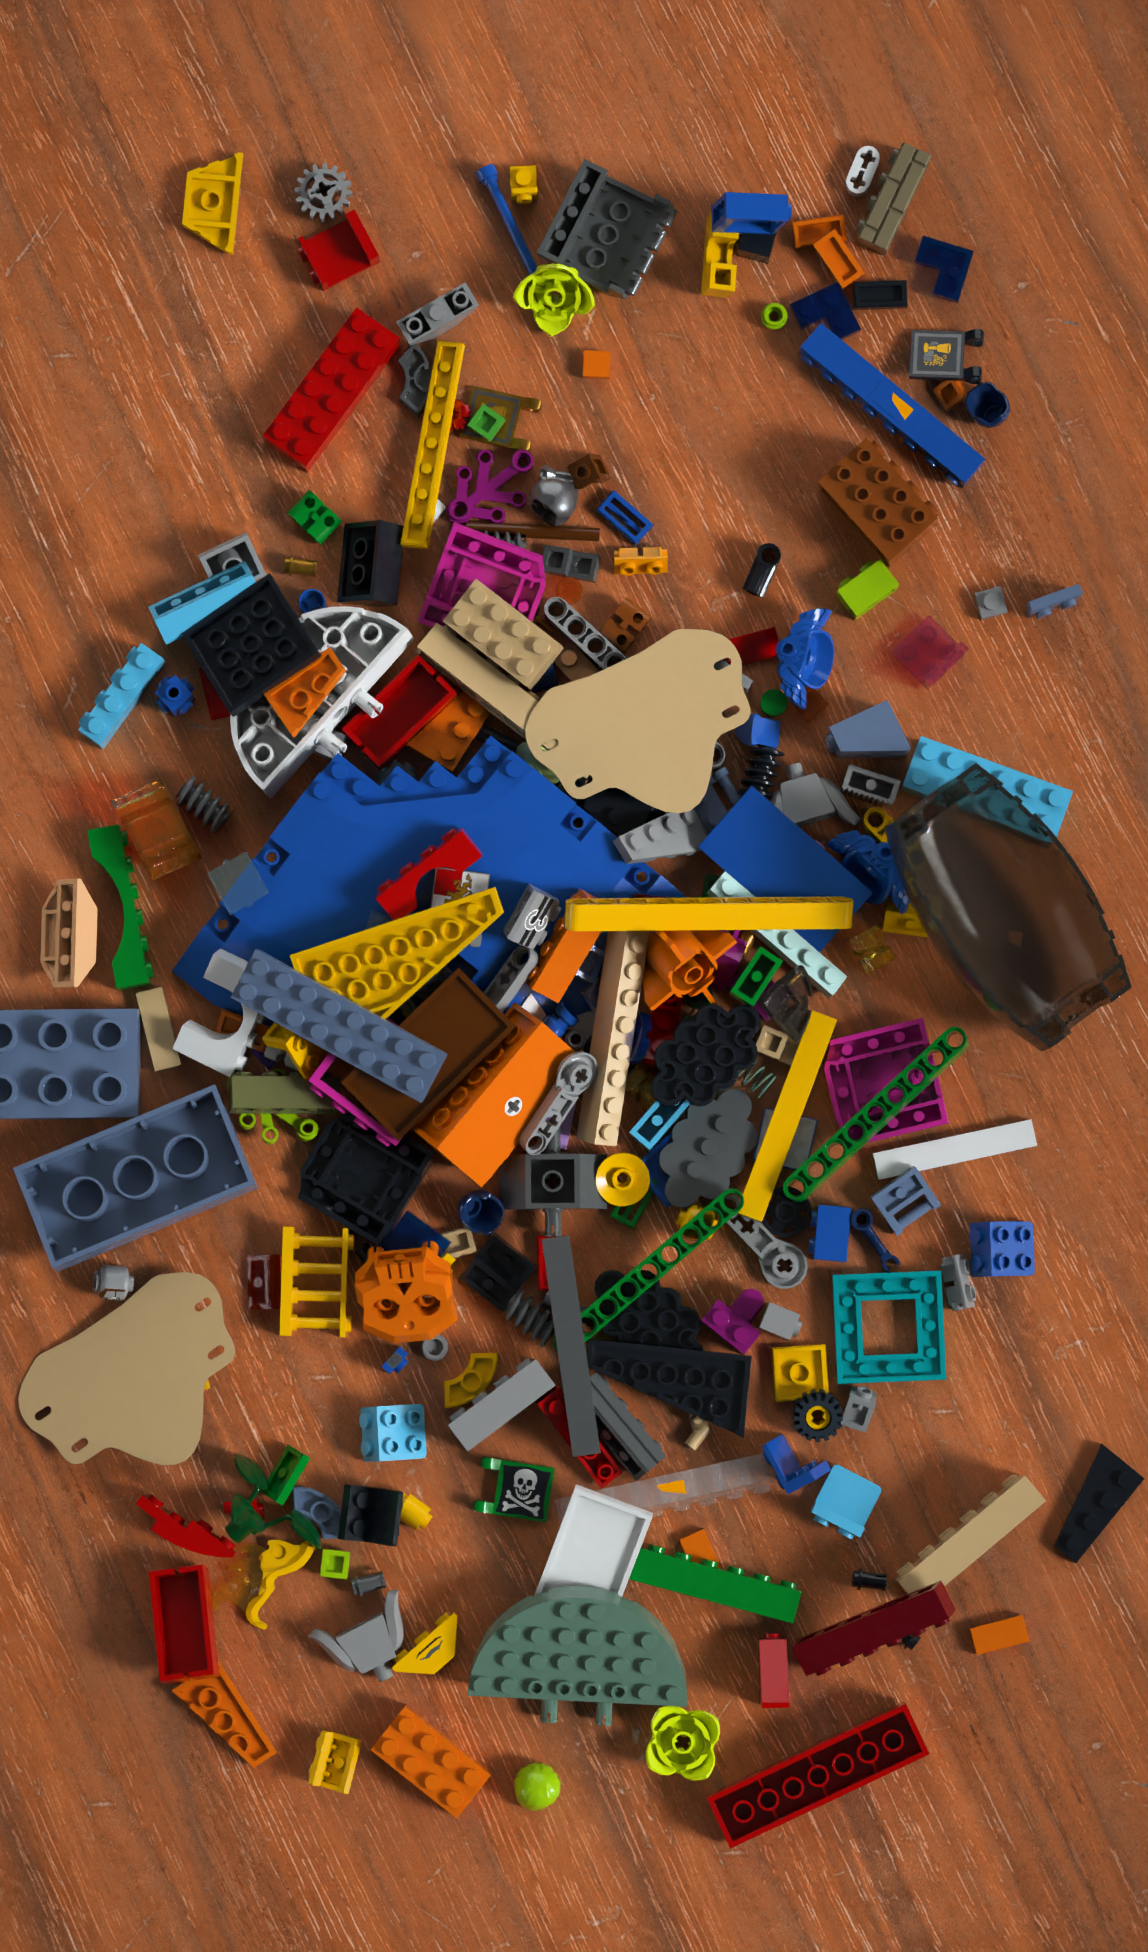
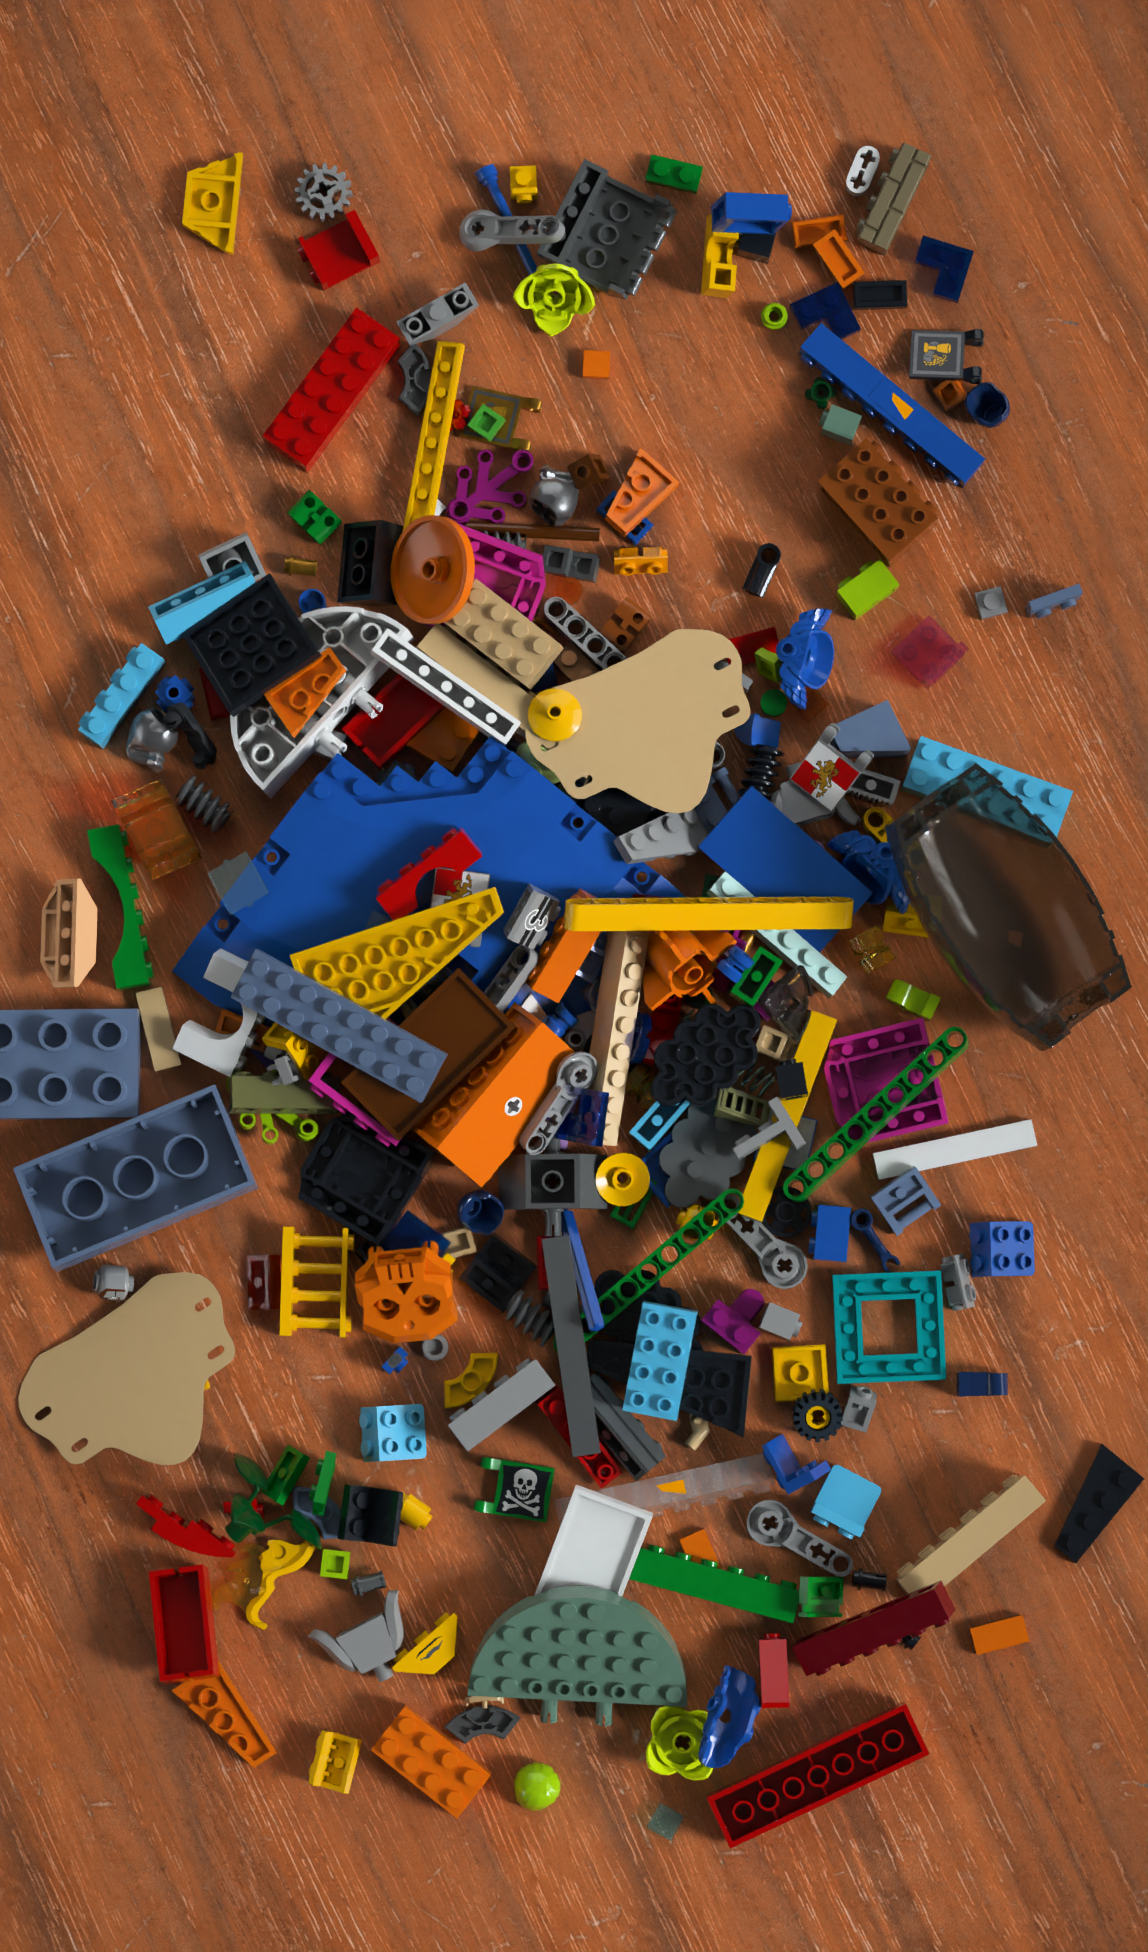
(150, 739): none -> flat silver piece
(180, 716): none -> black piece
(286, 1069): none -> light grey tile
(319, 1492): none -> green plate
(432, 569): none -> orange dish
(445, 687): none -> white brick
(470, 1699): none -> tan piece
(481, 1721): none -> dark grey tile
(506, 230): none -> light grey beam
(550, 727): none -> yellow dish
(582, 1273): none -> blue axle
(589, 1124): none -> clear blue plate
(641, 492): none -> orange wing
(660, 1360): none -> medium azure brick
(665, 1821): none -> clear light blue tile
(674, 174): none -> green plate
(722, 1739): none -> blue piece
(735, 964): none -> blue wheel
(739, 1096): none -> olive slope
(768, 664): none -> lime plate
(770, 1131): none -> light grey bracket
(791, 1080): none -> black brick
(791, 1535): none -> light grey beam
(820, 385): none -> dark green plate
(820, 1596): none -> green plate
(827, 772): none -> flag
(840, 424): none -> sand green brick
(913, 999): none -> lime leg
(981, 1384): none -> dark blue leg

